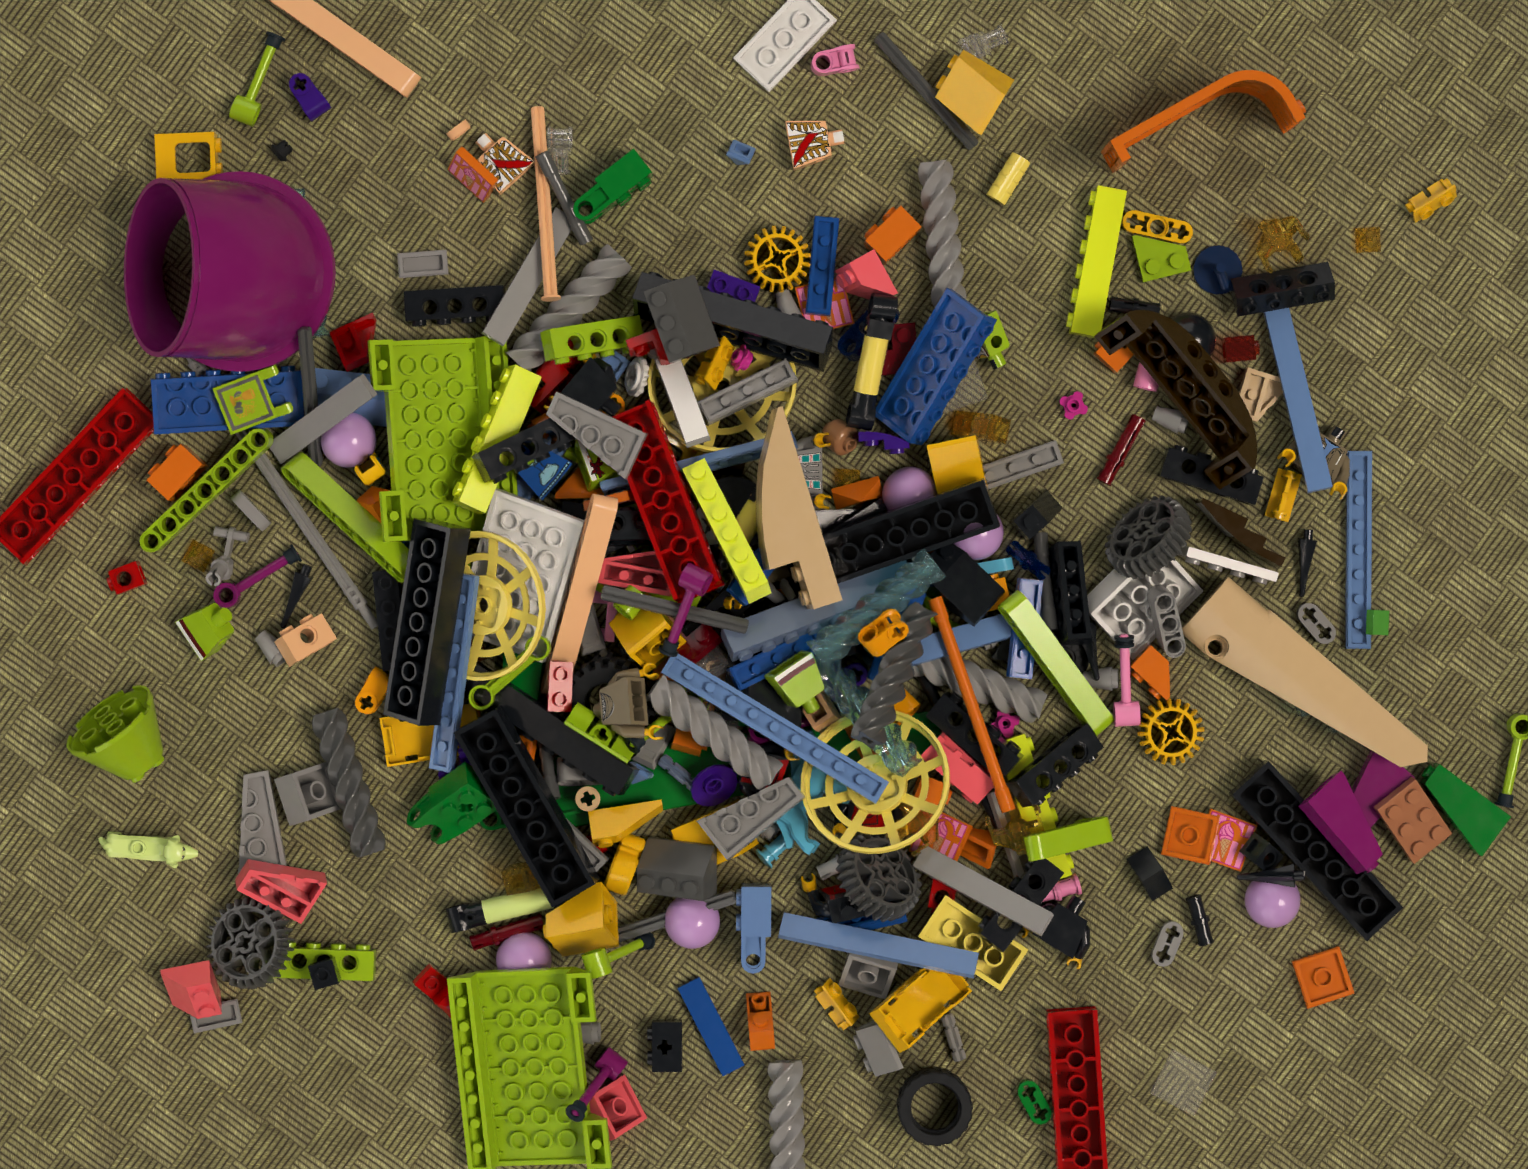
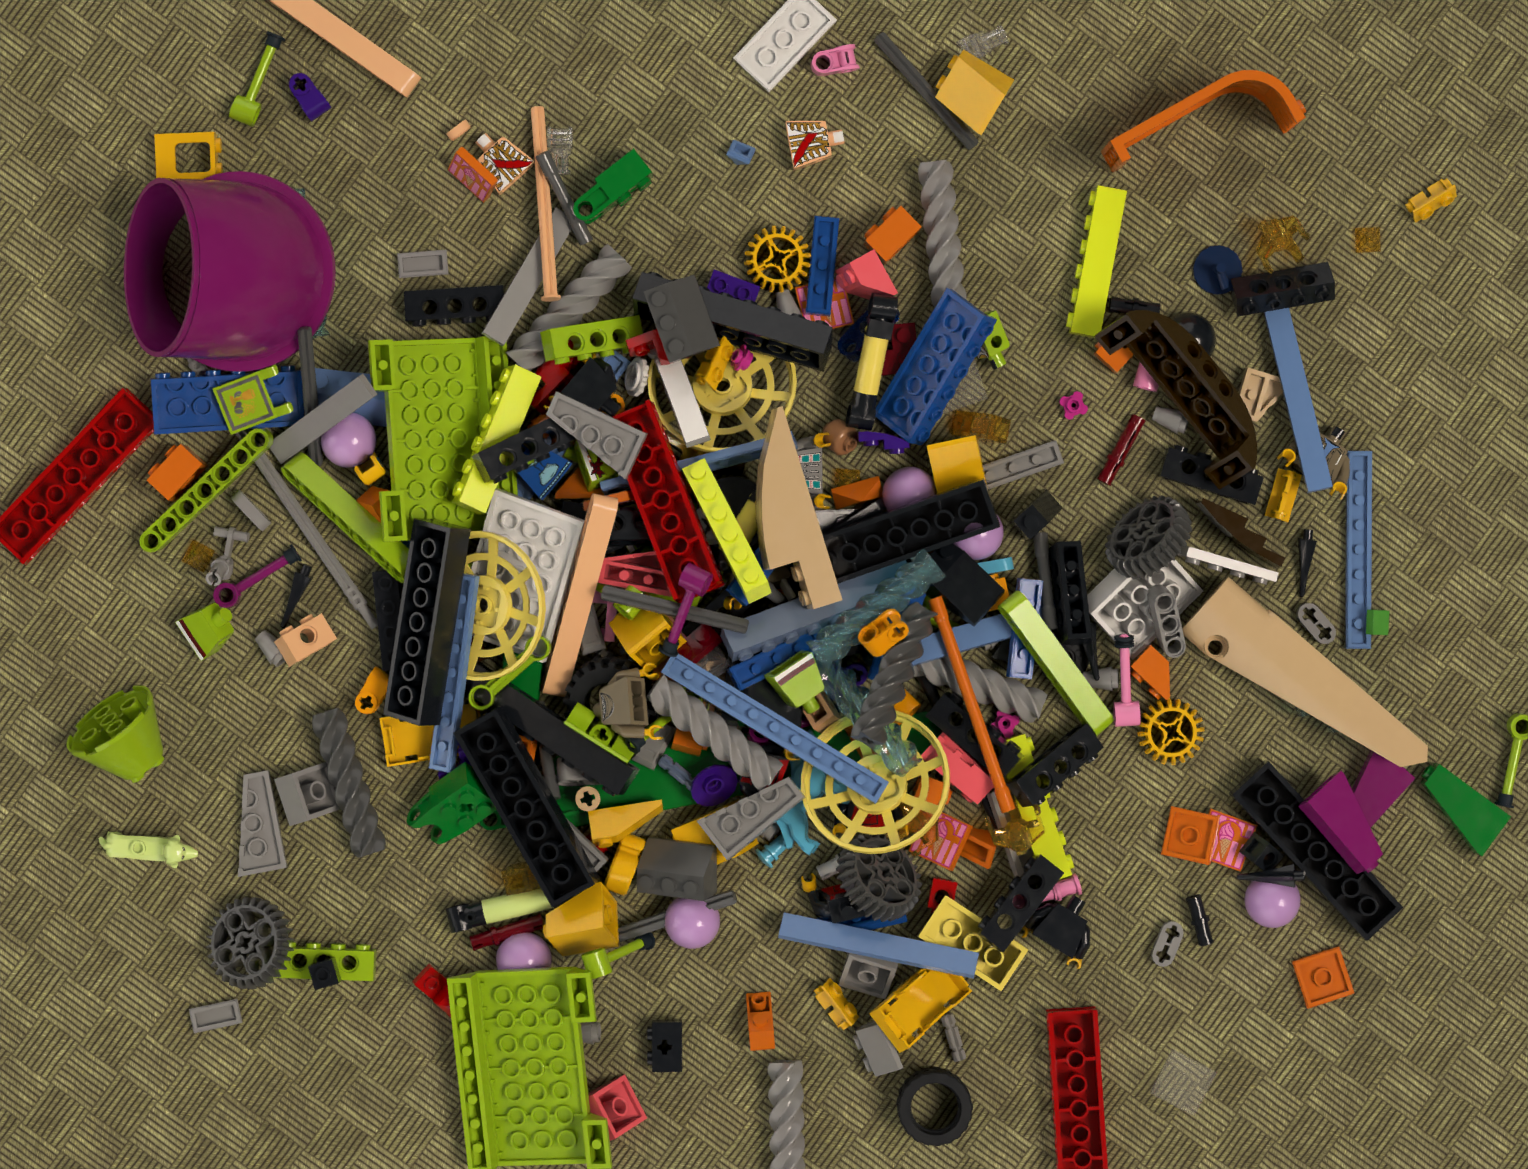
(137, 575): red brick -> none
(193, 989): coral slope -> none
(281, 150): black piece -> none
(281, 887): coral wedge -> none
(353, 339): red wing -> none
(560, 686): hinge -> none
(609, 1065): magenta piece -> none
(643, 773): medium blue slope -> none
(711, 1026): blue tile -> none
(747, 391): light grey tile -> none
(754, 922): medium blue brick -> none
(983, 890): light grey tile -> none
(1008, 178): light yellow axle -> none
(1028, 560): clear blue pin -> none
(1039, 1098): green beam -> none
(1068, 838): lime beam -> none
(1149, 873): black slope -> none
(1159, 258): lime wing -> none
(1173, 236): yellow beam -> none
(1240, 349): clear red brick -> none
(1412, 820): nougat plate -> none

